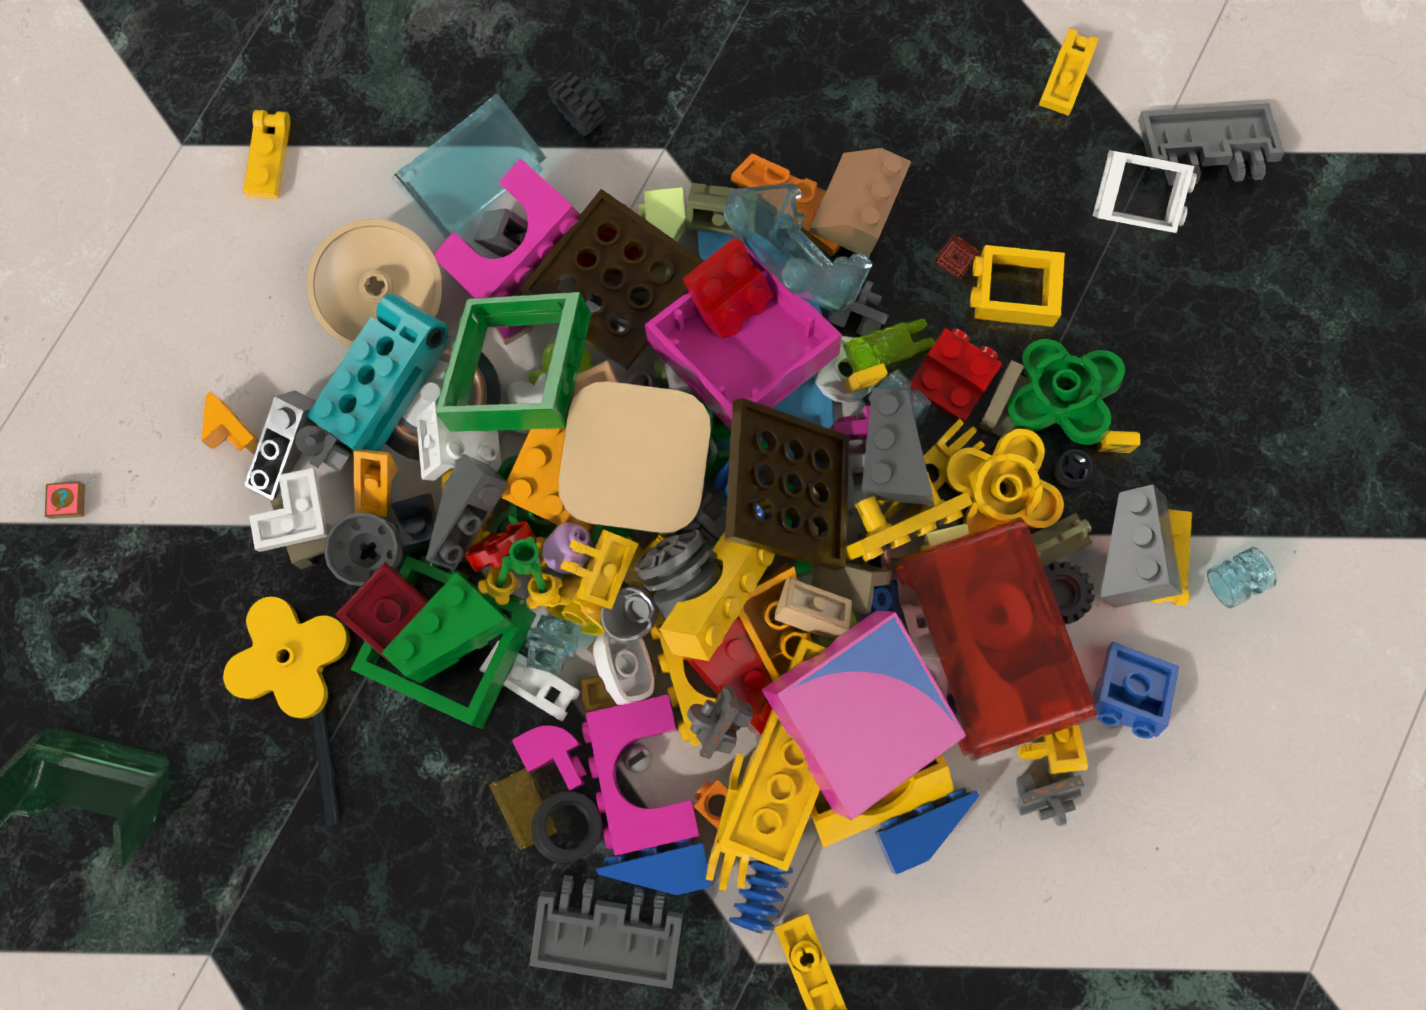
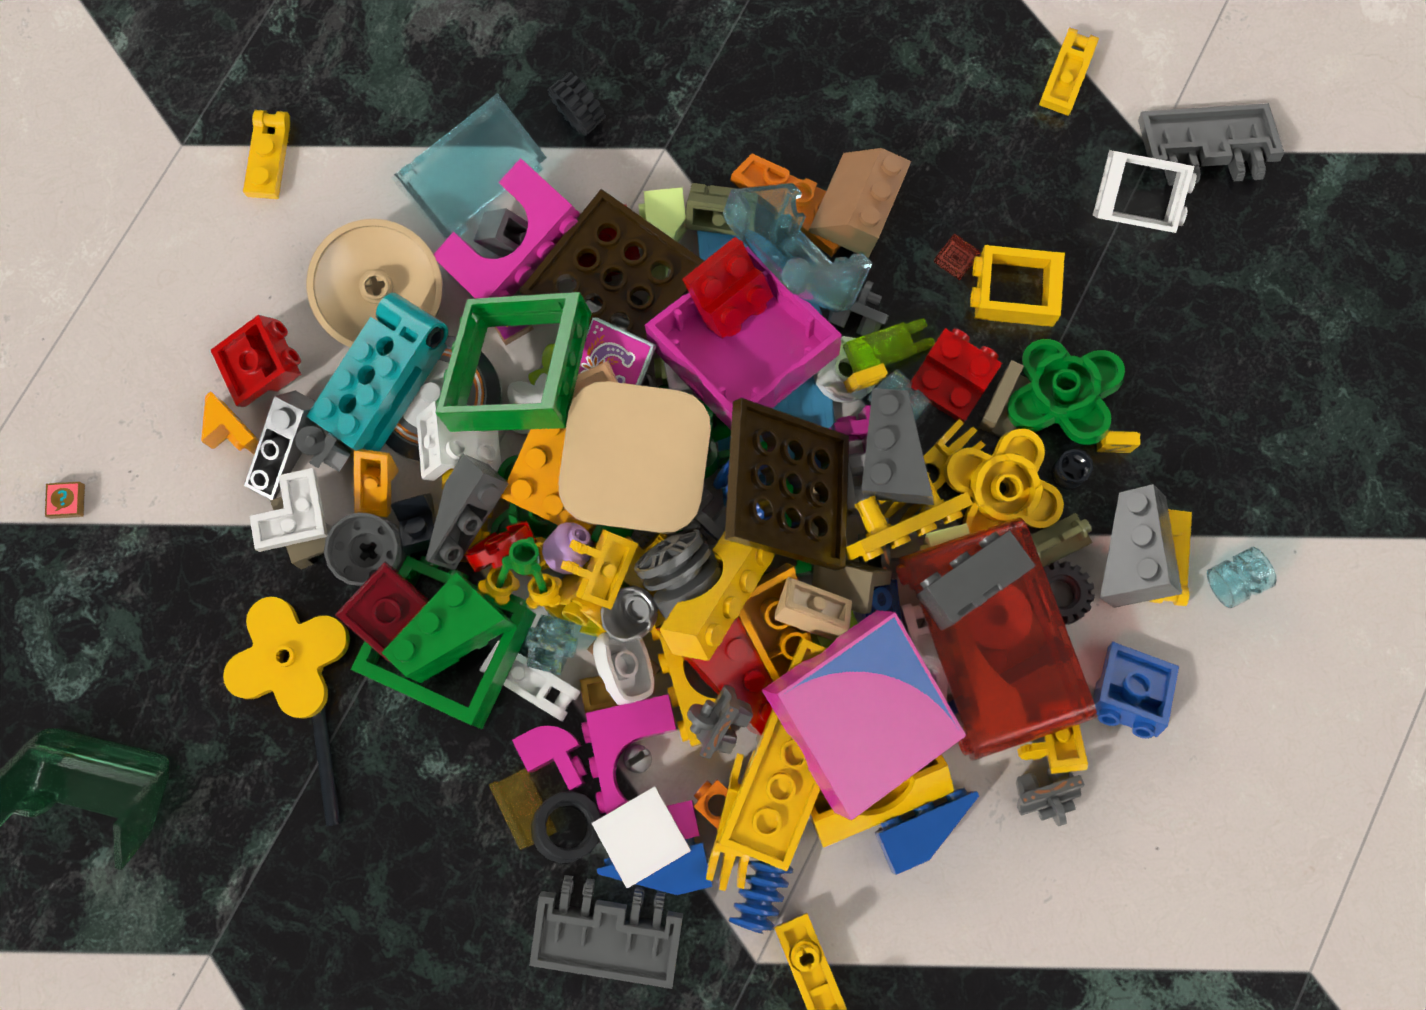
(256, 360): none -> red plate
(624, 351): none -> tile
(641, 837): none -> white tile
(974, 579): none -> dark grey wedge

